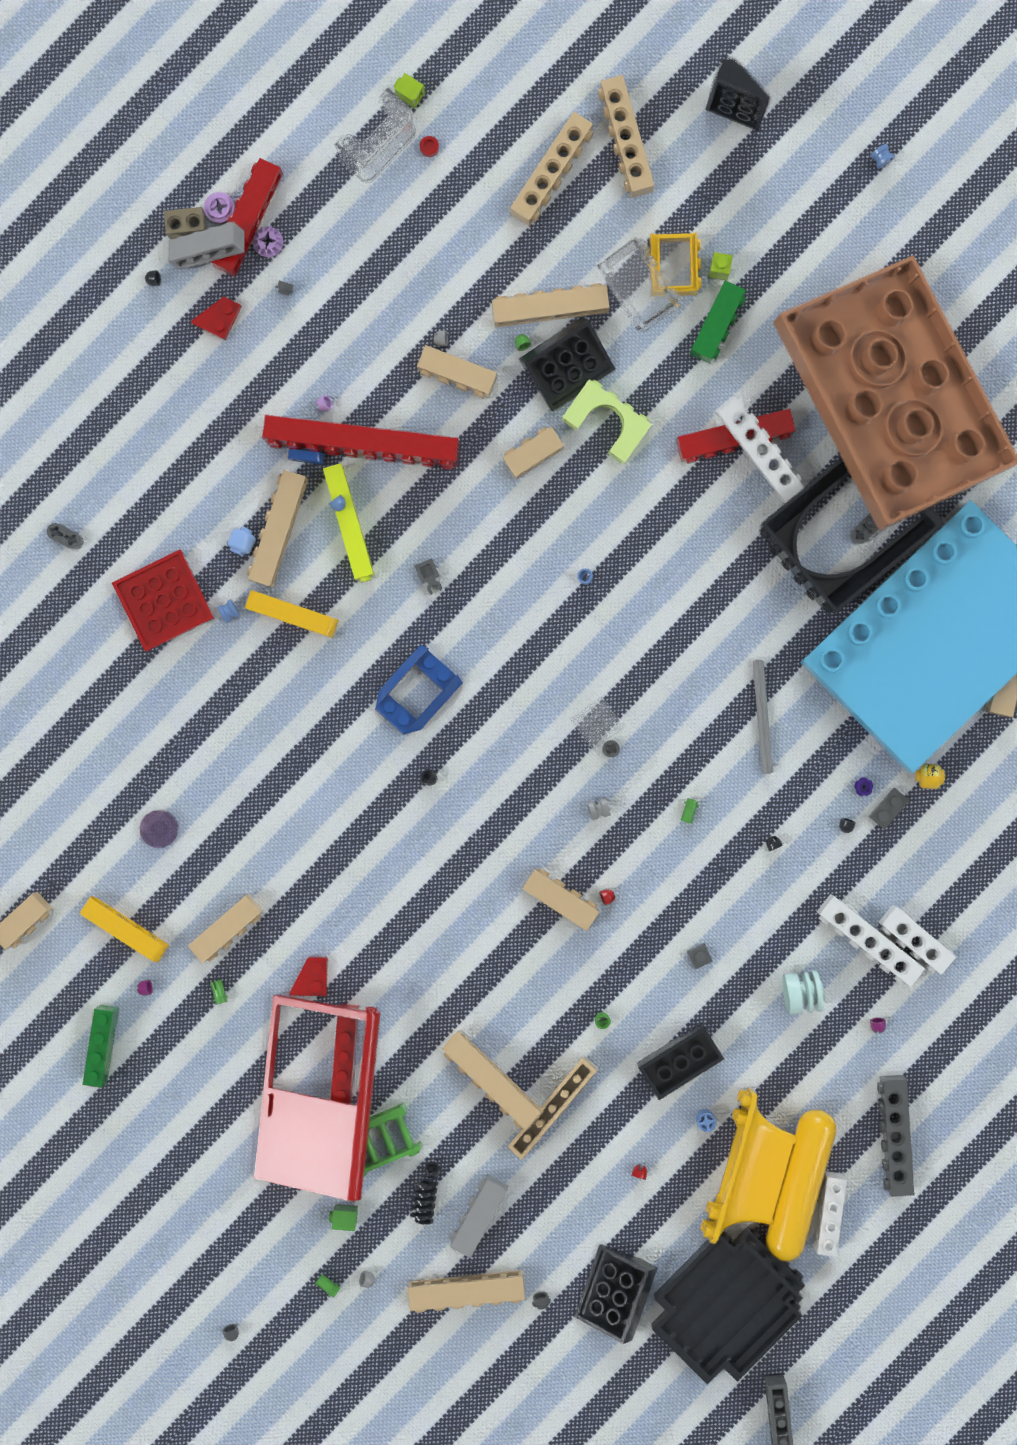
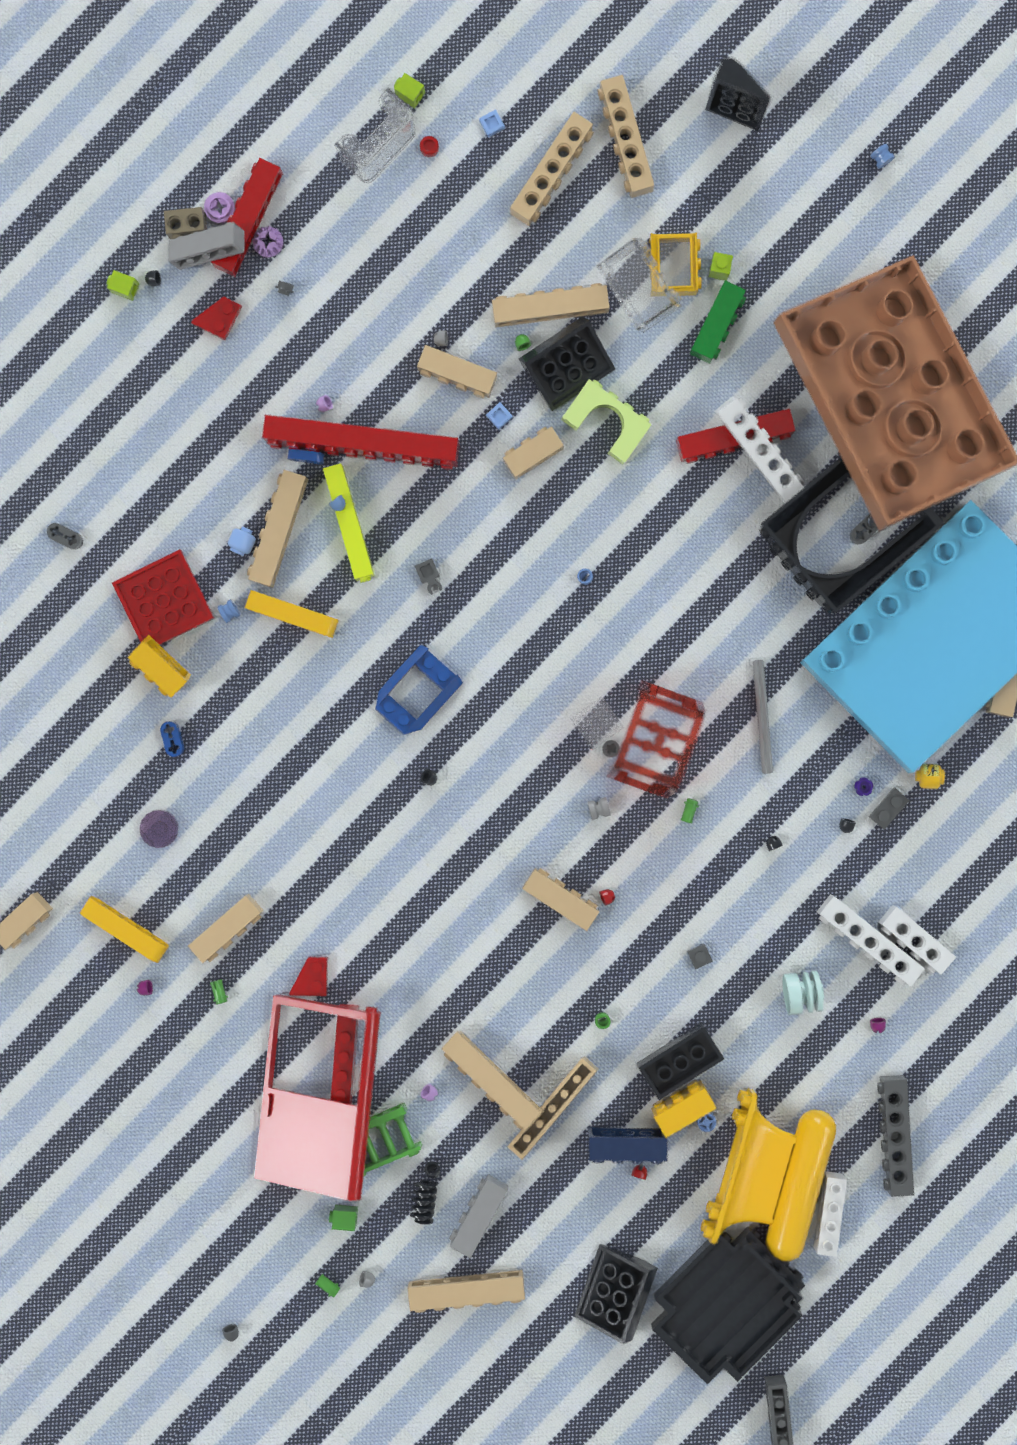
(100, 1046): green brick -> none
(122, 285): none -> lime brick
(159, 667): none -> yellow brick
(167, 740): none -> blue beam
(429, 1092): none -> lavender hinge
(491, 123): none -> light blue tile
(499, 416): none -> light blue tile
(541, 1300): dark grey plate -> none
(627, 1145): none -> dark blue brick
(683, 1108): none -> yellow brick
(690, 709): none -> clear red windscreen

